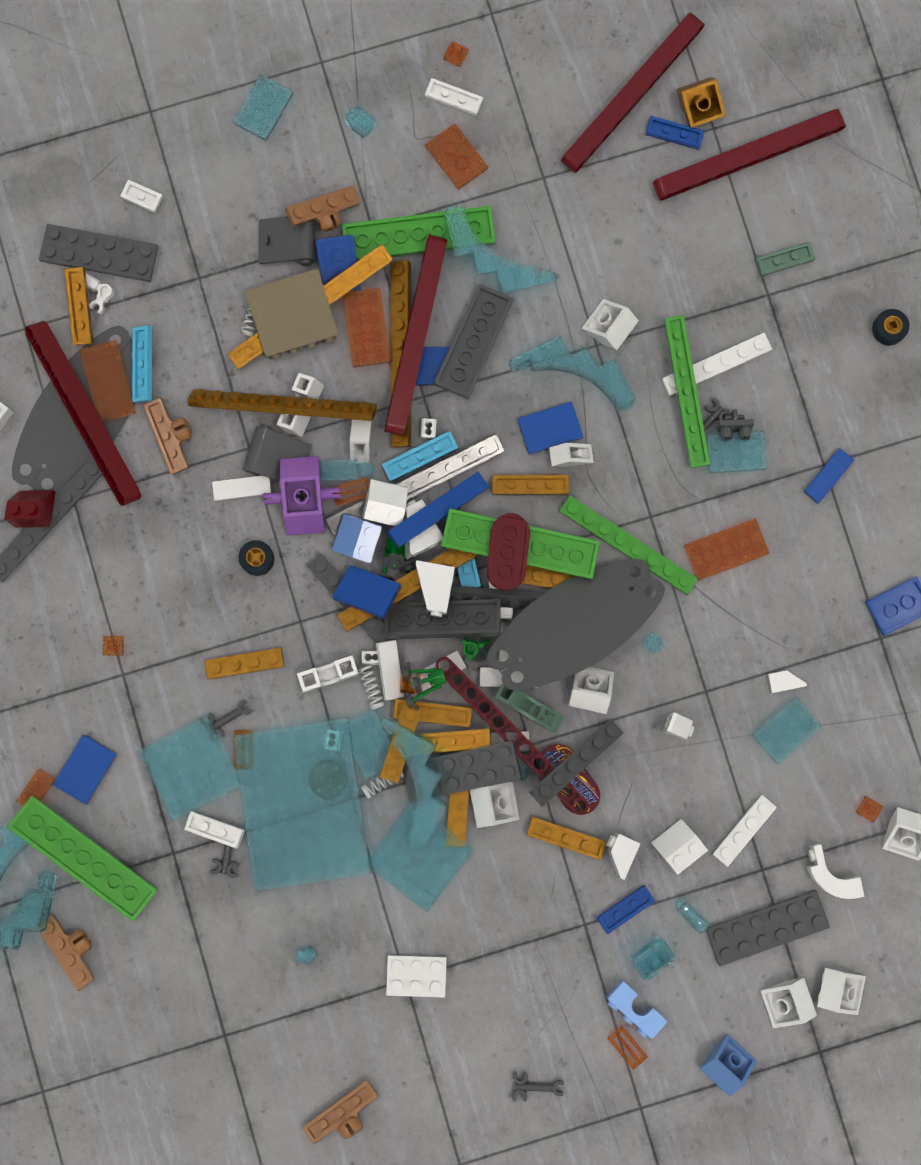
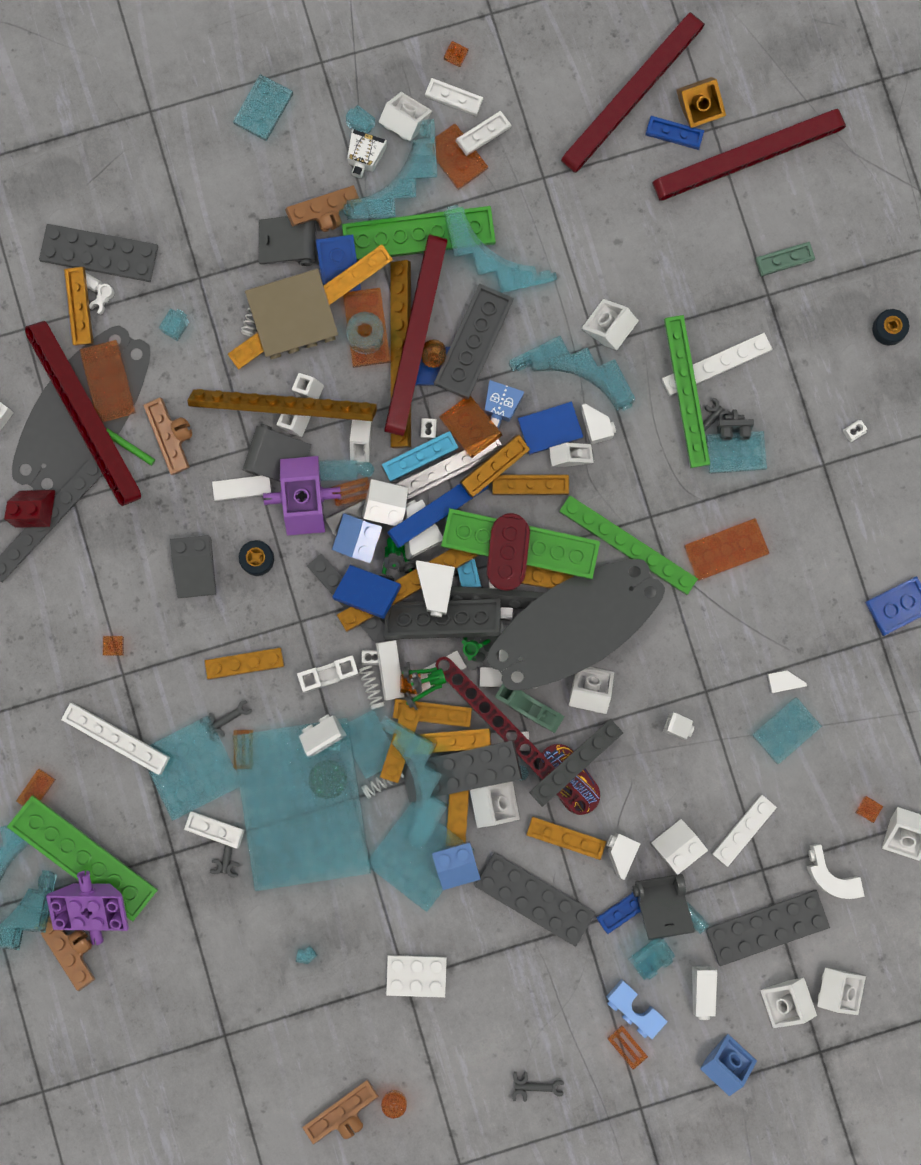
(84, 769): blue tile -> none
(88, 908): none -> medium lavender slope
(115, 738): none -> white plate
(131, 448): none -> bright green bar
(141, 196): white plate -> none
(142, 364): medium azure plate -> none
(174, 324): none -> clear light blue brick
(193, 566): none -> dark grey slope
(322, 735): none -> white slope
(365, 152): none -> white torso
(368, 344): none -> clear light blue piece
(394, 1097): none -> clear orange head
(404, 116): none -> white slope
(419, 165): none -> clear light blue arch
(434, 353): none -> clear orange head
(456, 865): none -> medium blue slope
(470, 426): none -> clear orange tile
(483, 133): none -> white tile
(494, 465): none -> pearl gold plate
(501, 402): none -> medium blue torso
(535, 899): none -> dark grey plate
(597, 425): none -> white slope
(653, 643): clear light blue plate -> none
(664, 904): none -> dark grey door
(704, 991): none -> white slope
(828, 475): blue tile -> none
(850, 437): none -> white piece

